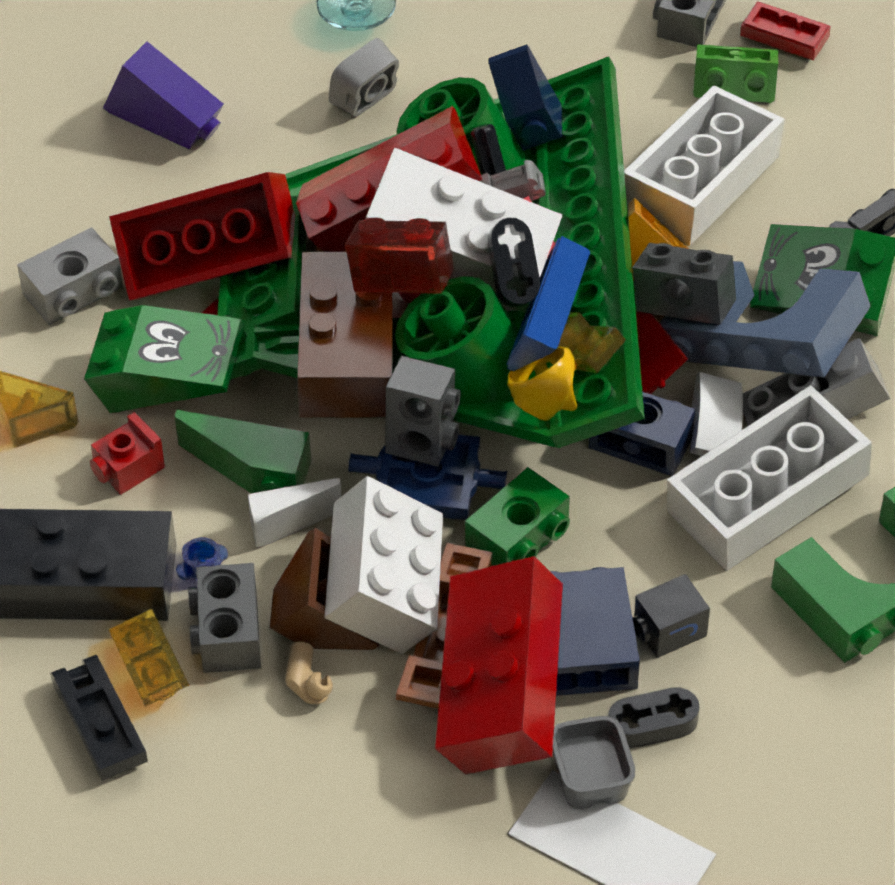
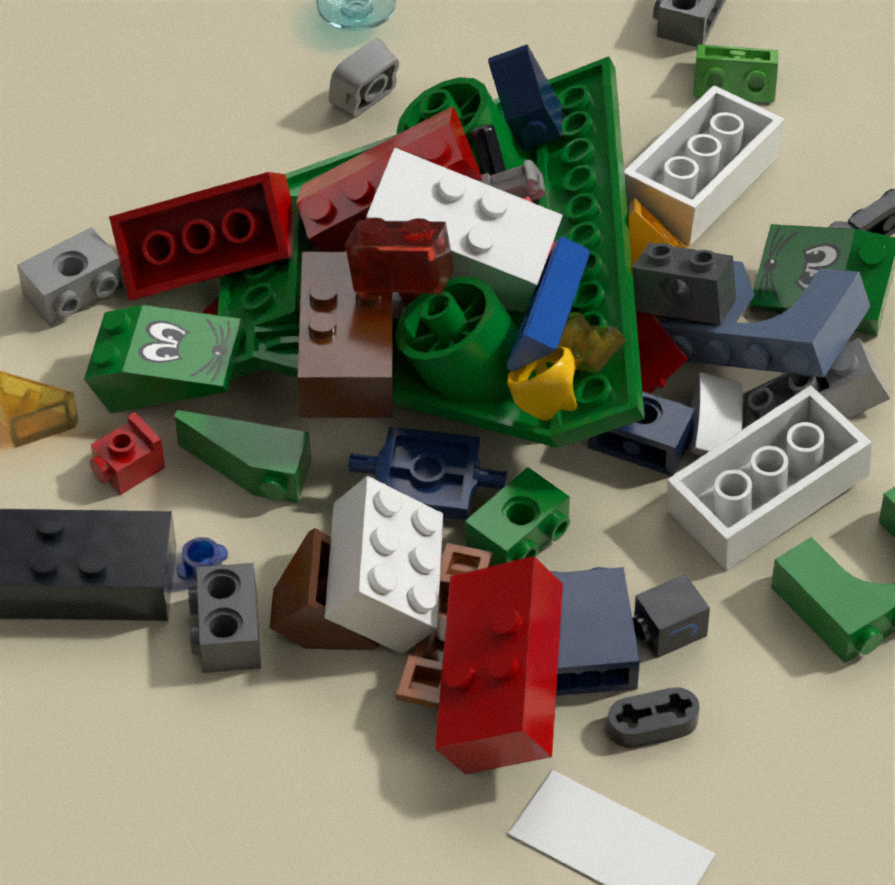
(99, 718): black plate -> none
(149, 658): clear yellow slope -> none
(163, 99): dark purple slope -> none
(291, 509): white slope -> none
(301, 679): tan arm -> none
(421, 411): dark grey brick -> none
(524, 259): black beam -> none
(593, 761): dark grey piece -> none
(785, 30): red plate -> none

